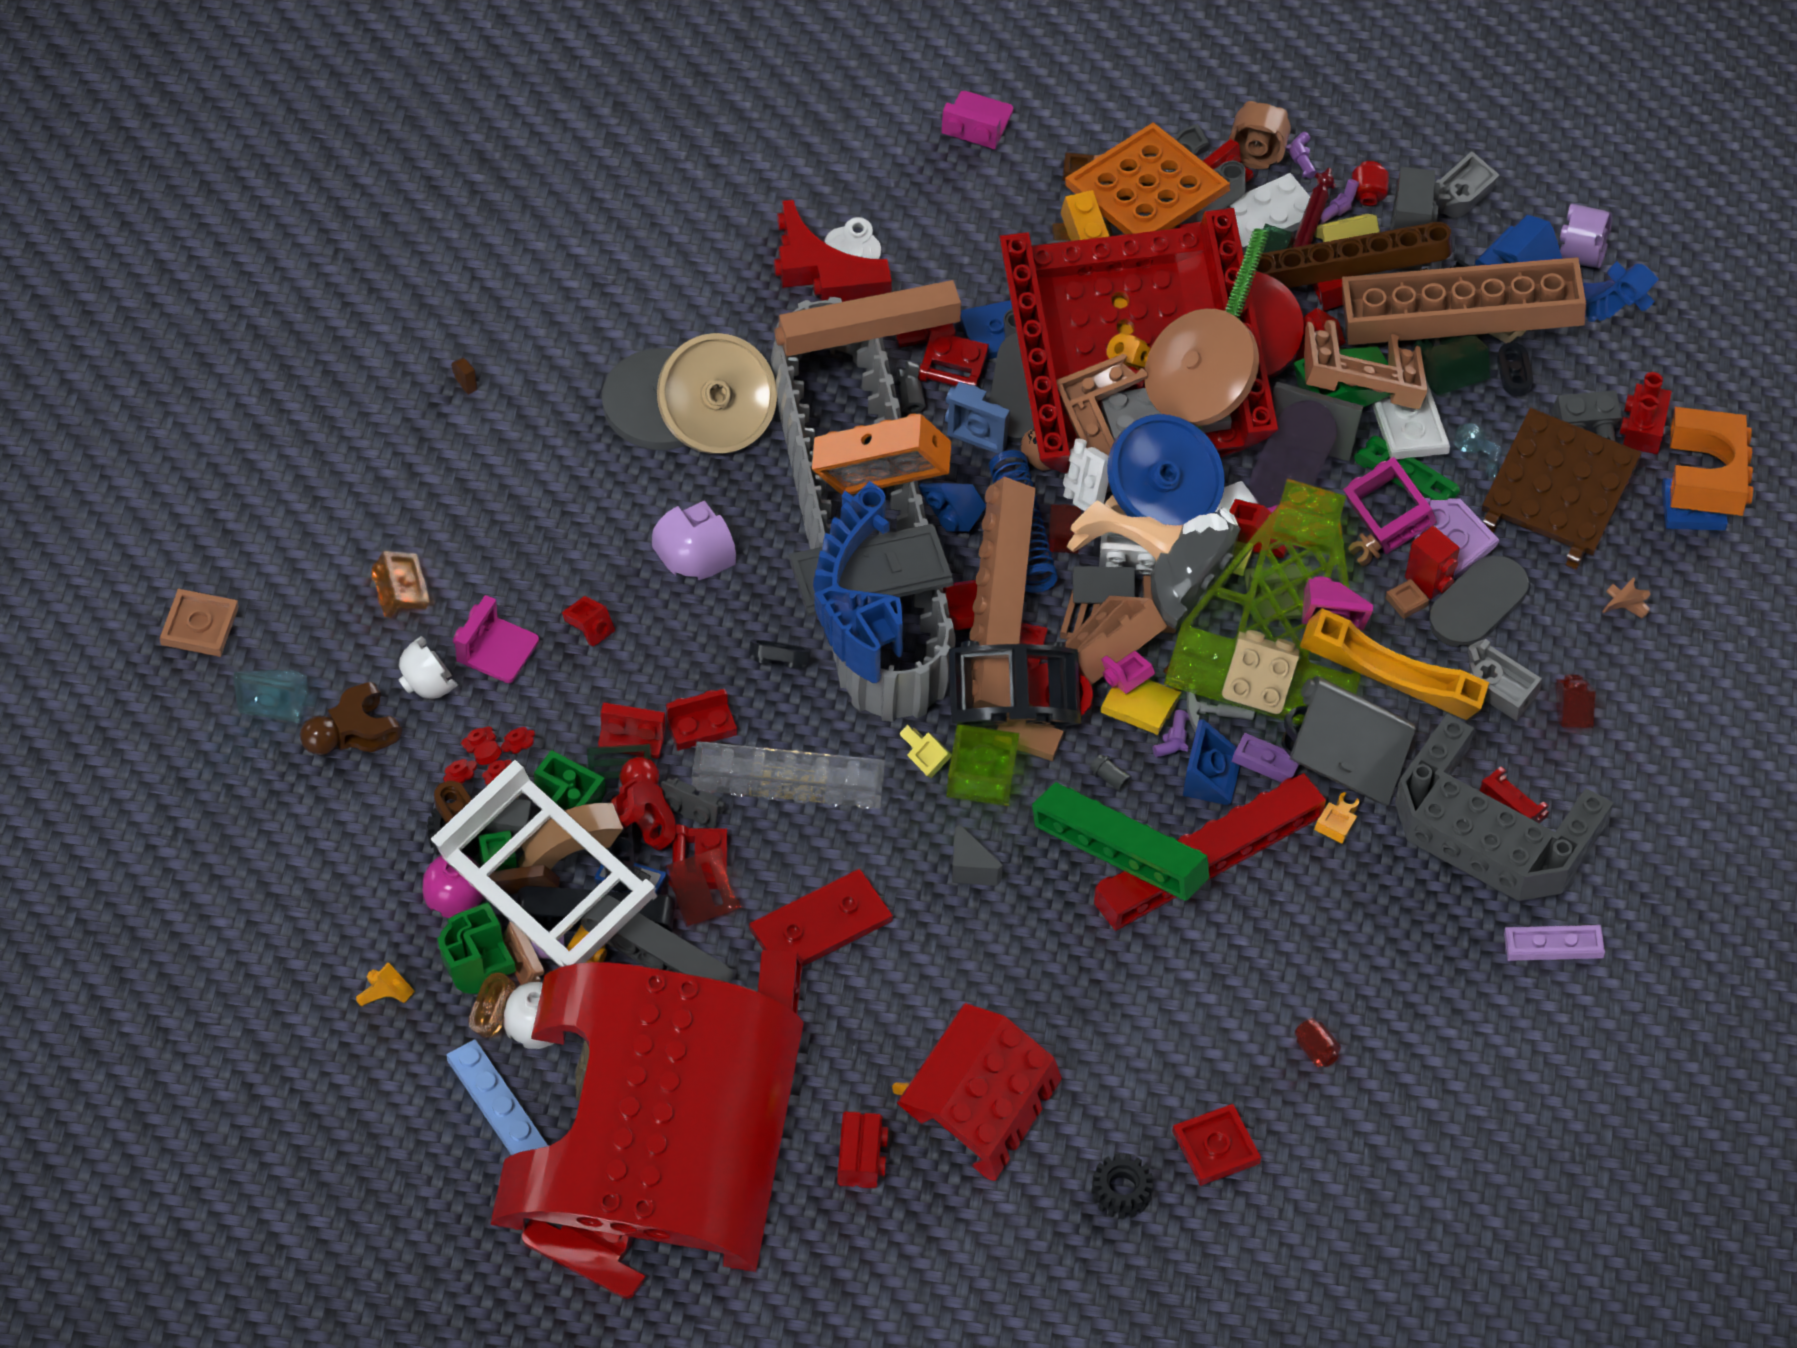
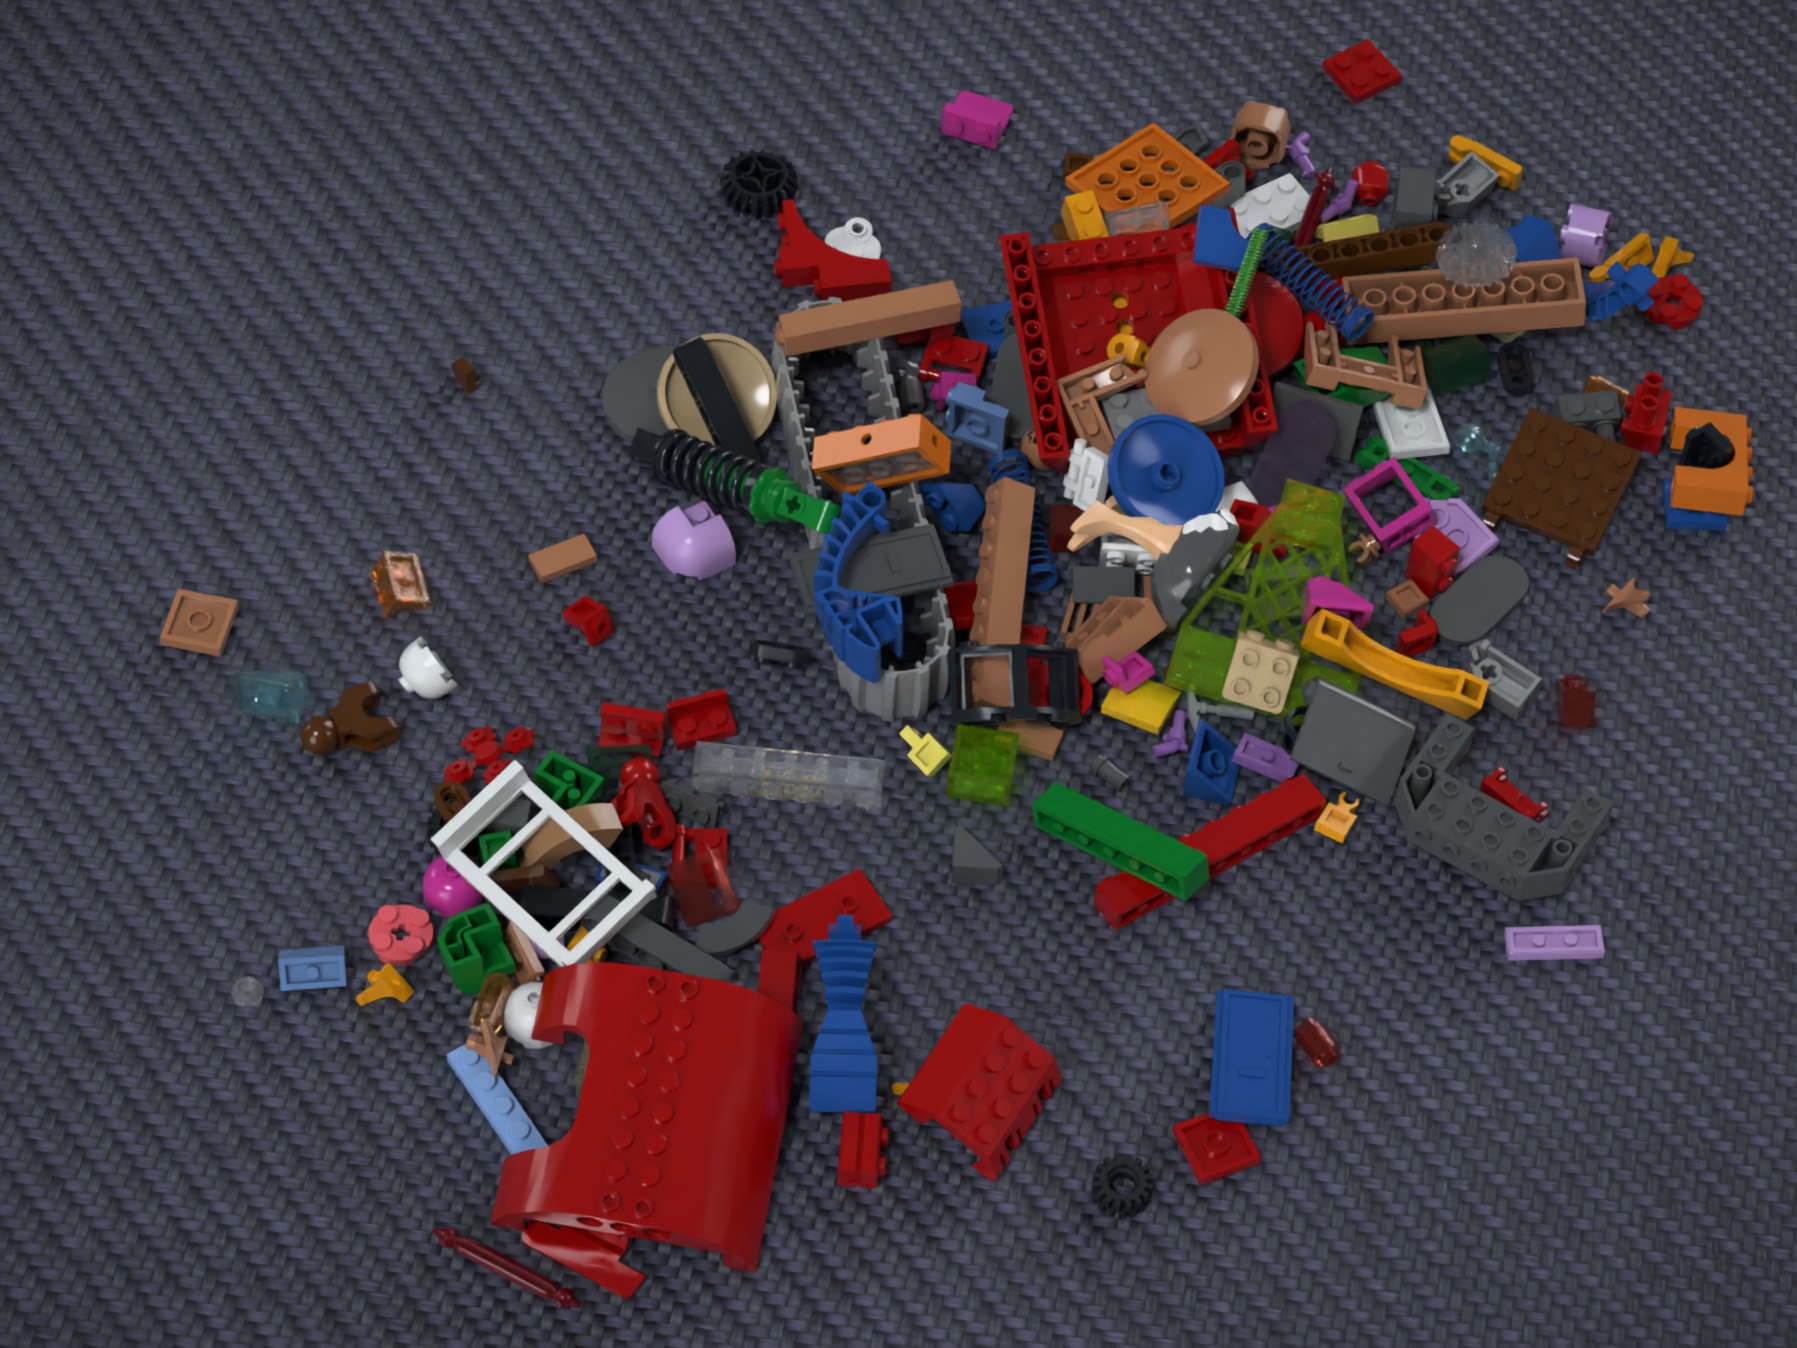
(245, 985): none -> clear plate
(312, 968): none -> medium blue panel
(401, 918): none -> coral plate
(490, 1046): none -> nougat piece
(493, 643): dark pink bracket -> none
(506, 1267): none -> dark red wheel
(562, 558): none -> nougat tile
(714, 398): none -> black beam
(730, 479): none -> black piece
(735, 932): none -> dark grey tile
(758, 183): none -> black gear
(843, 1056): none -> blue piece
(945, 381): none -> dark pink bracket
(1138, 219): none -> clear panel
(1217, 240): none -> blue tile
(1252, 1057): none -> blue piece
(1348, 326): none -> blue piece
(1362, 71): none -> red plate
(1418, 638): none -> red bracket
(1493, 260): none -> clear gear
(1509, 171): none -> light orange hinge
(1600, 383): none -> clear orange cone
(1636, 251): none -> light orange hinge
(1669, 256): none -> light orange piece
(1678, 289): none -> red plate
(1706, 448): none -> black bracket

